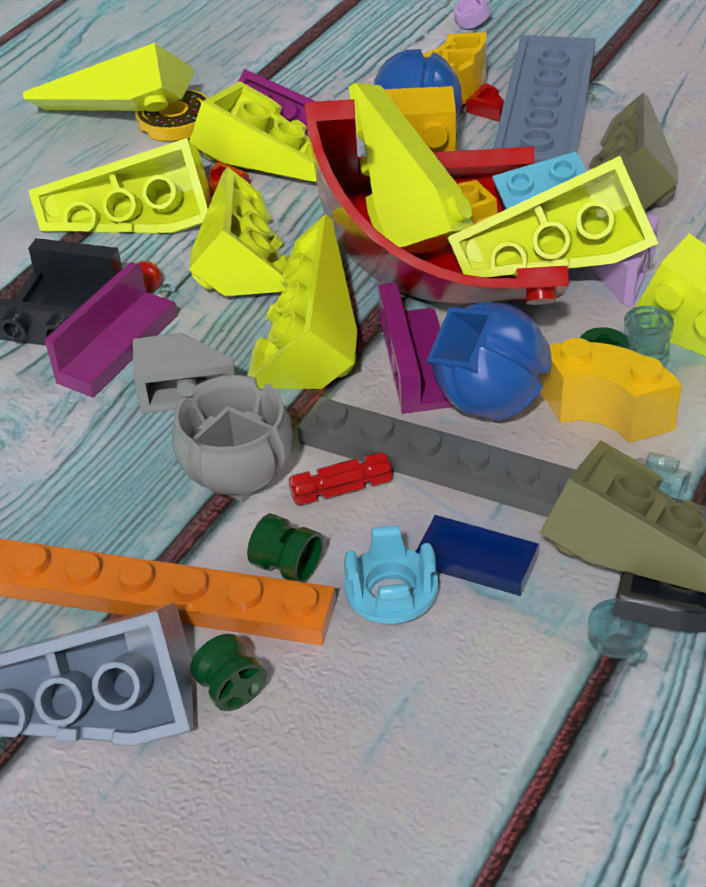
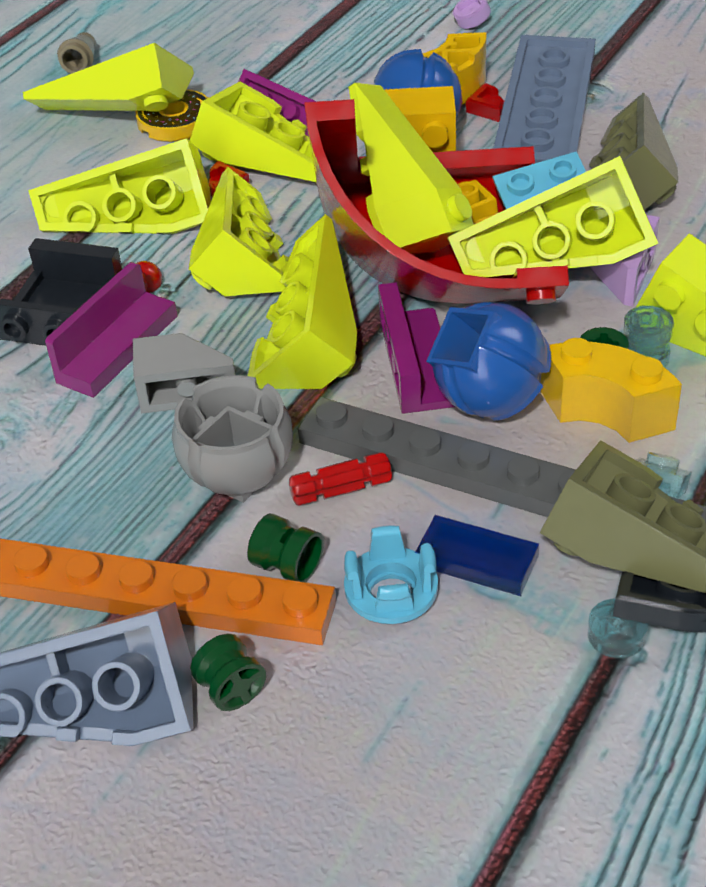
(77, 52): none -> dark tan cone

